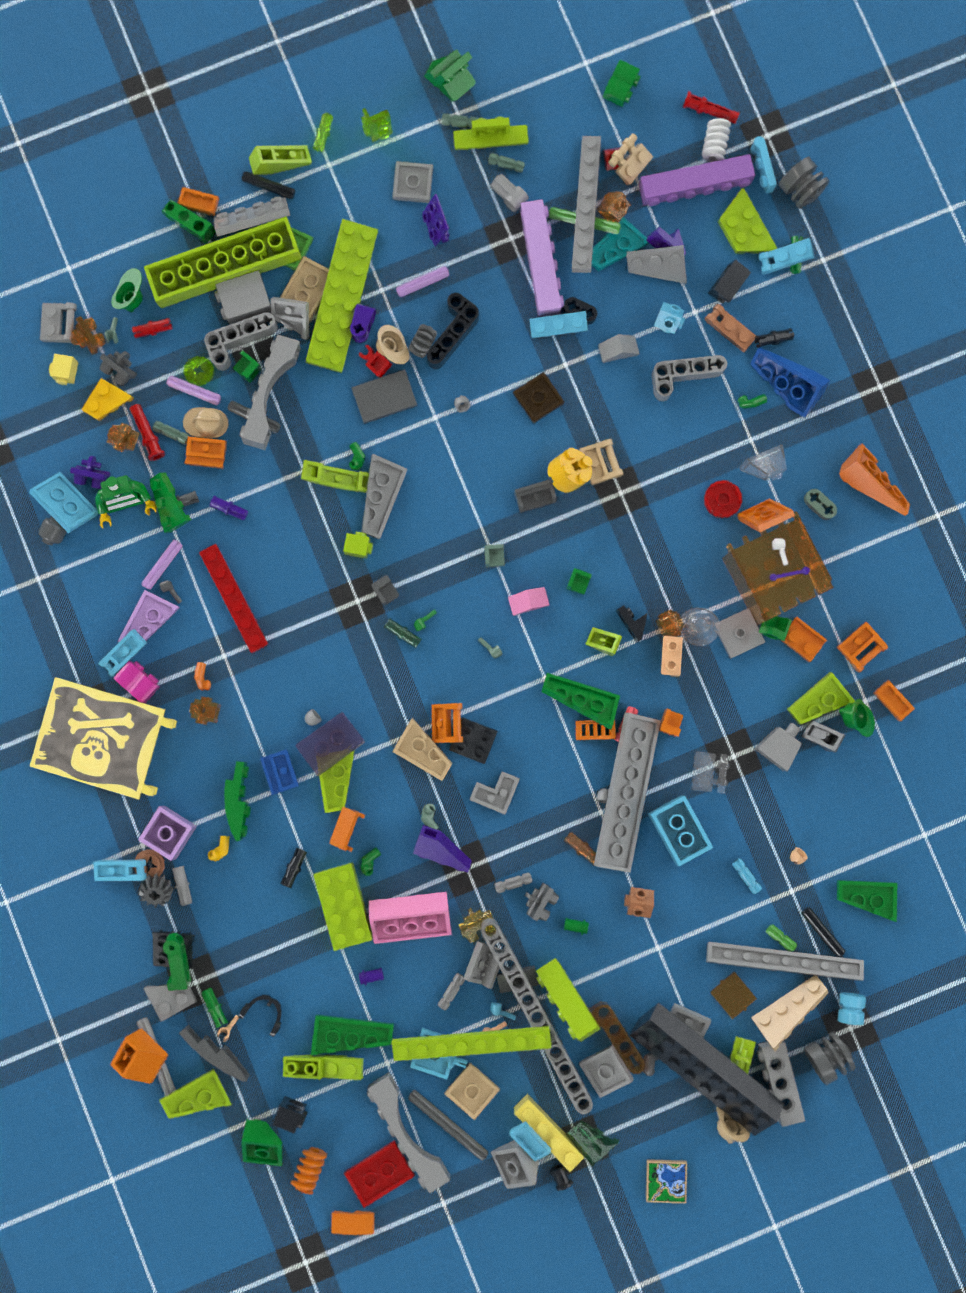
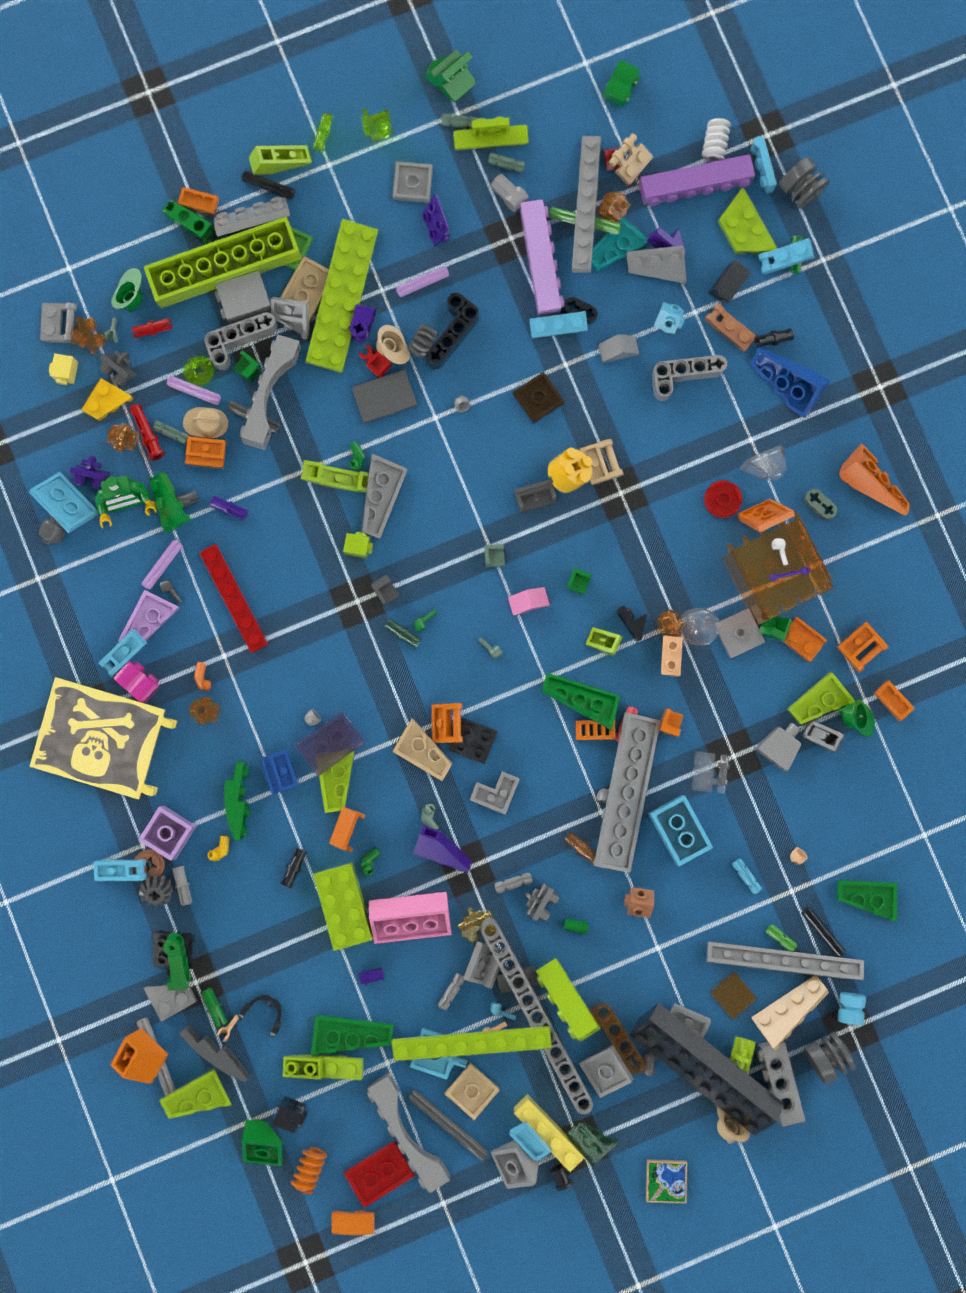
(702, 105): red pin -> none
(754, 402): green arm -> none

